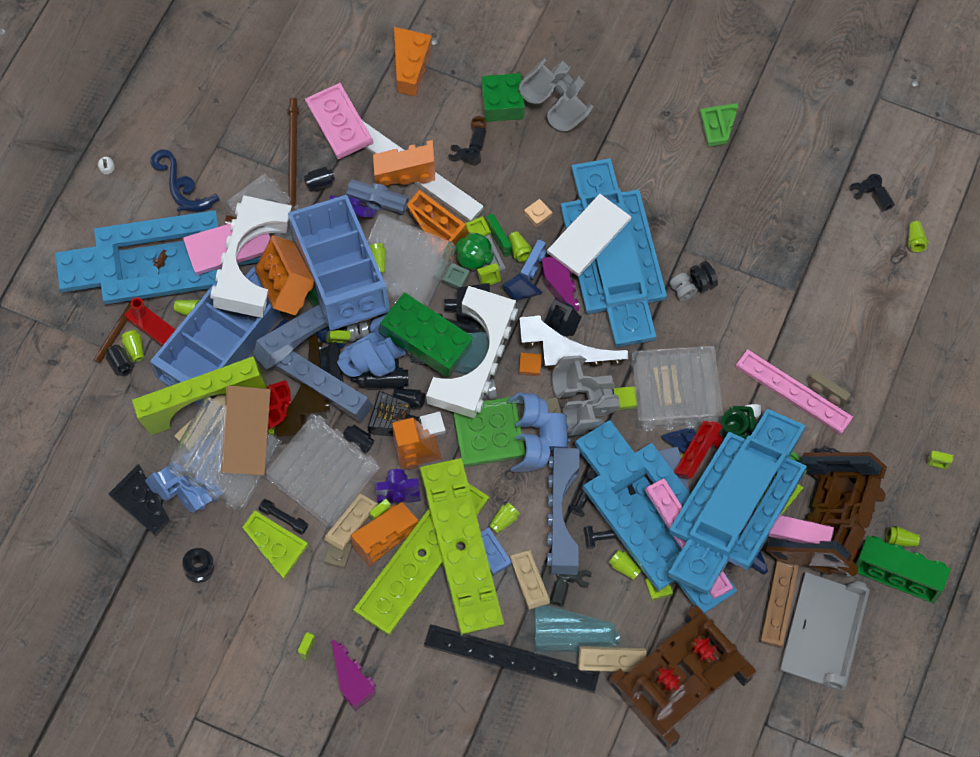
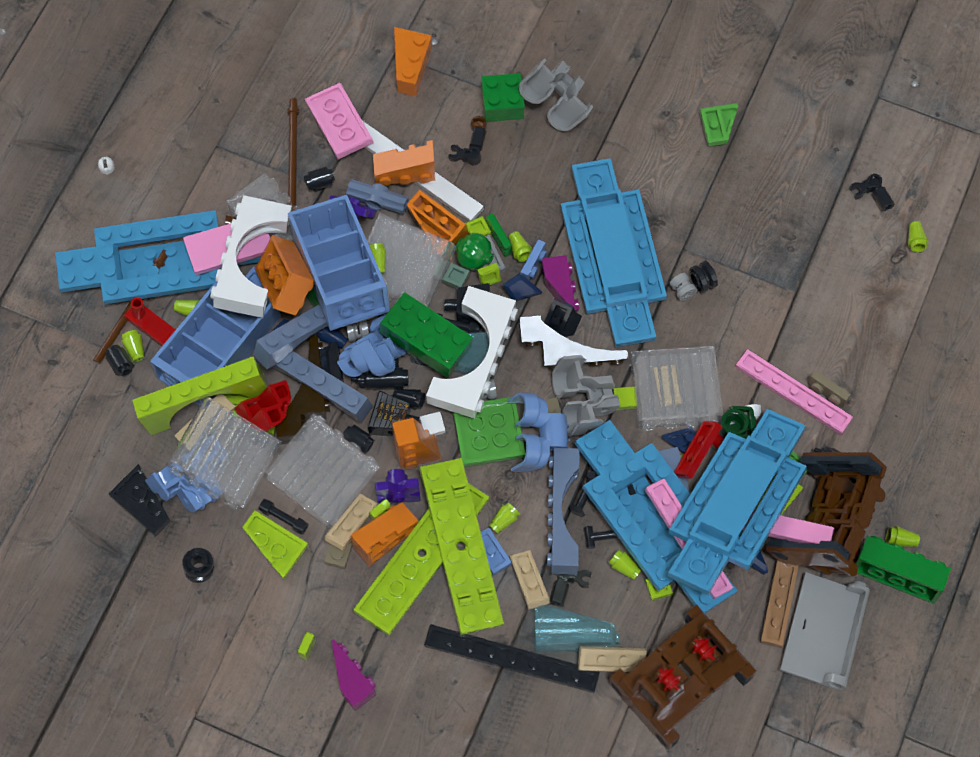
(184, 181): dark blue plant -> none
(245, 430): medium nougat tile -> none
(338, 336): lime tile -> none
(530, 364): orange tile -> none
(538, 213): light nougat plate -> none
(589, 235): white tile -> none
(939, 460): lime tile -> none

